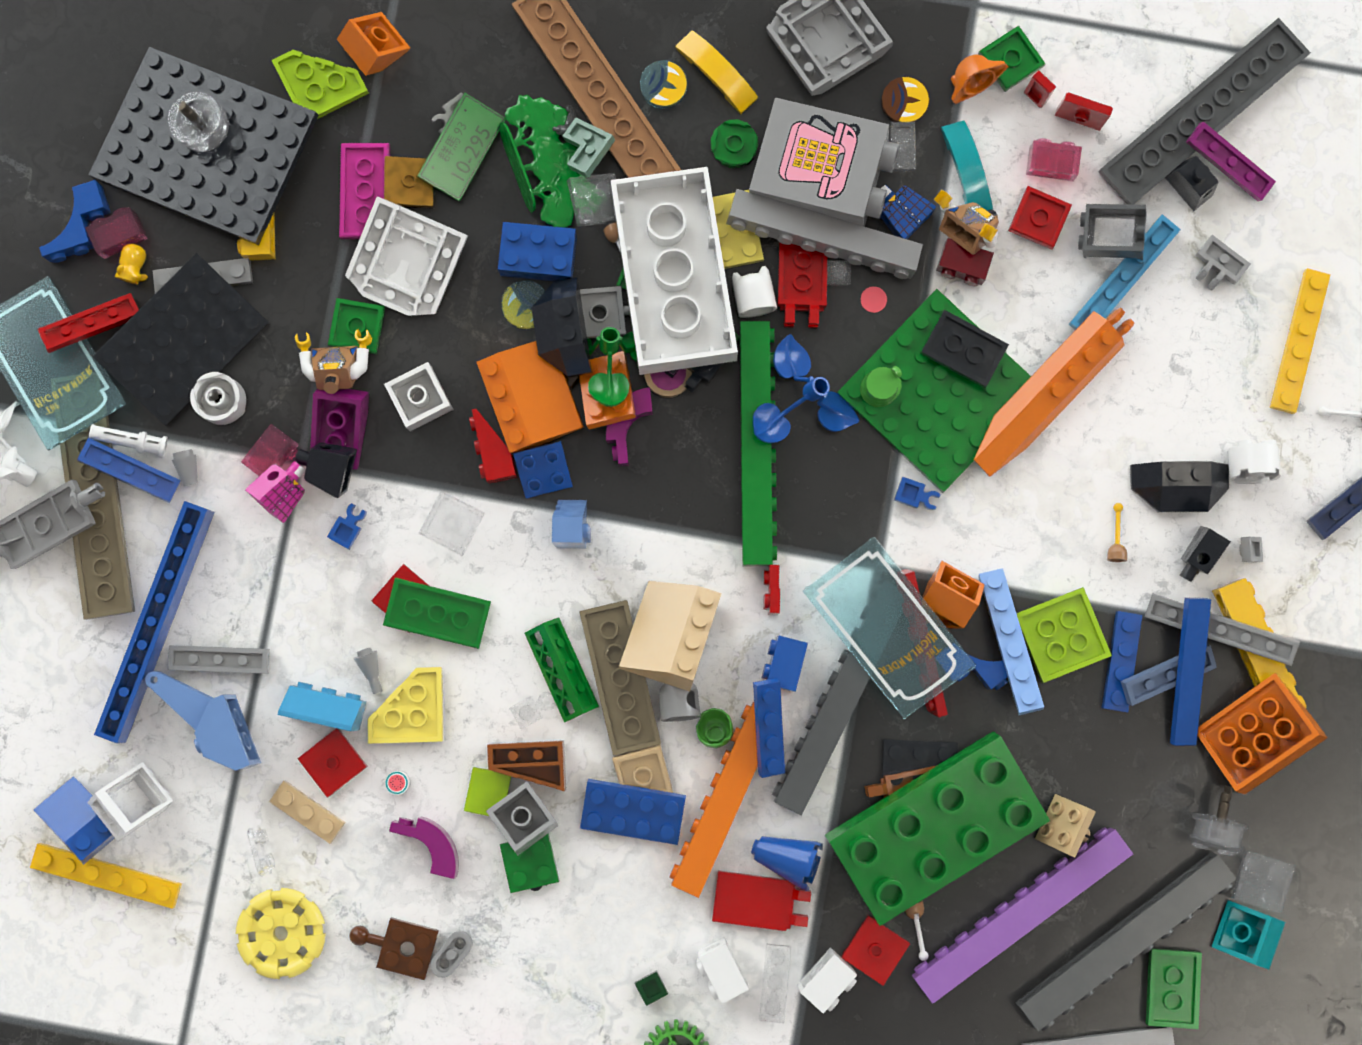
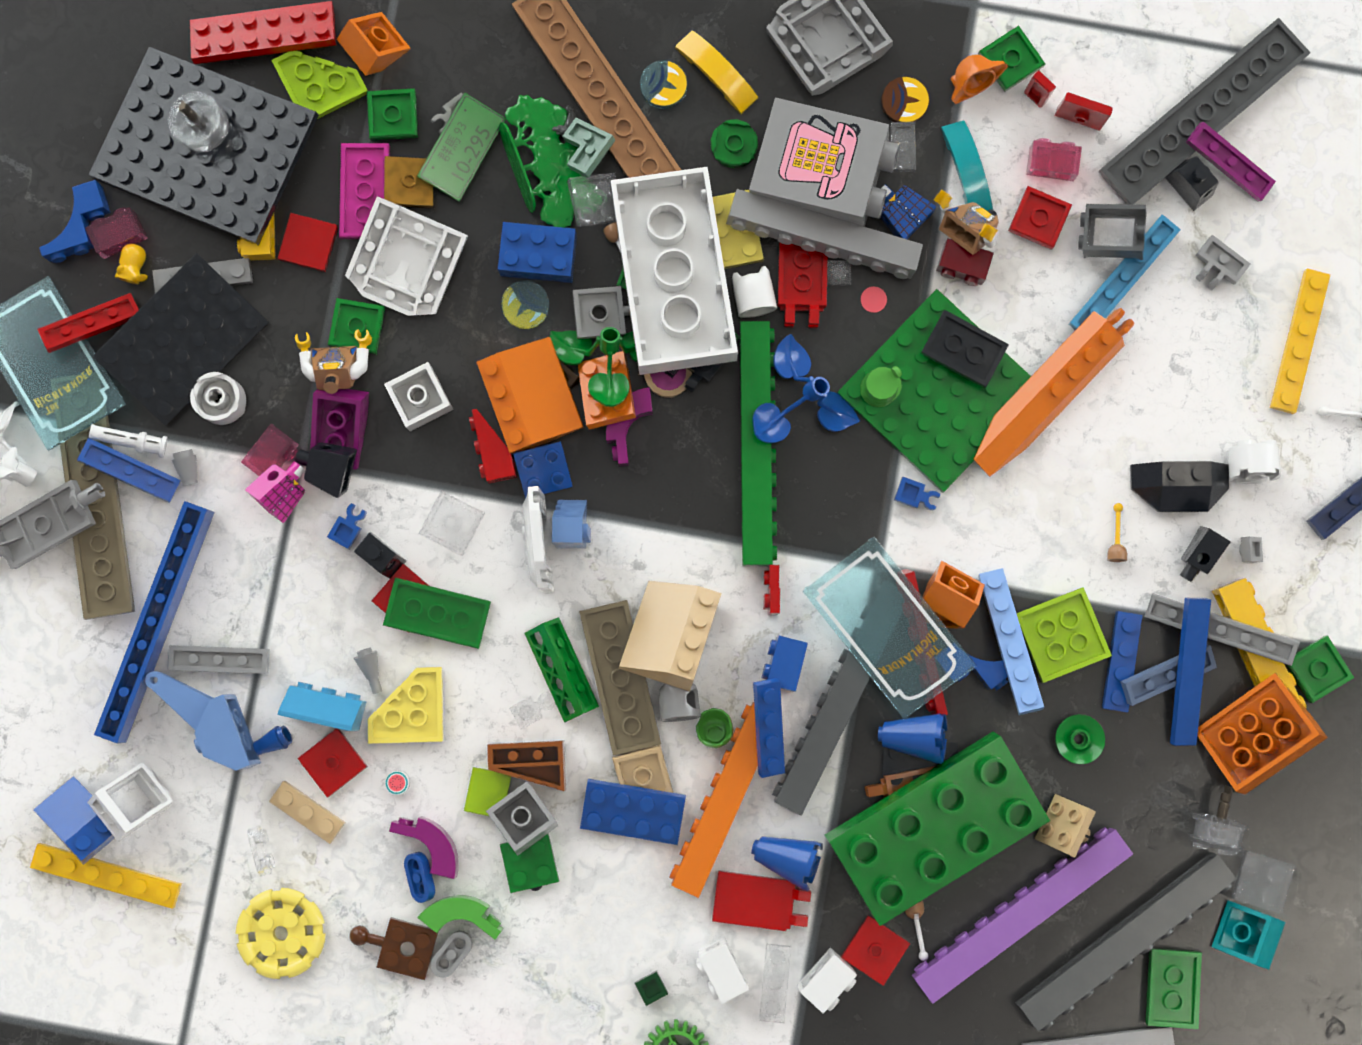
(262, 32): none -> plate
(274, 740): none -> blue cone
(308, 242): none -> red tile
(379, 555): none -> black torso
(392, 114): none -> green plate
(419, 877): none -> blue plate
(464, 908): none -> bright green arch
(534, 512): none -> white wedge
(562, 328): black wedge -> none
(917, 736): none -> blue cone
(1092, 739): none -> green dish
(1319, 669): none -> green plate

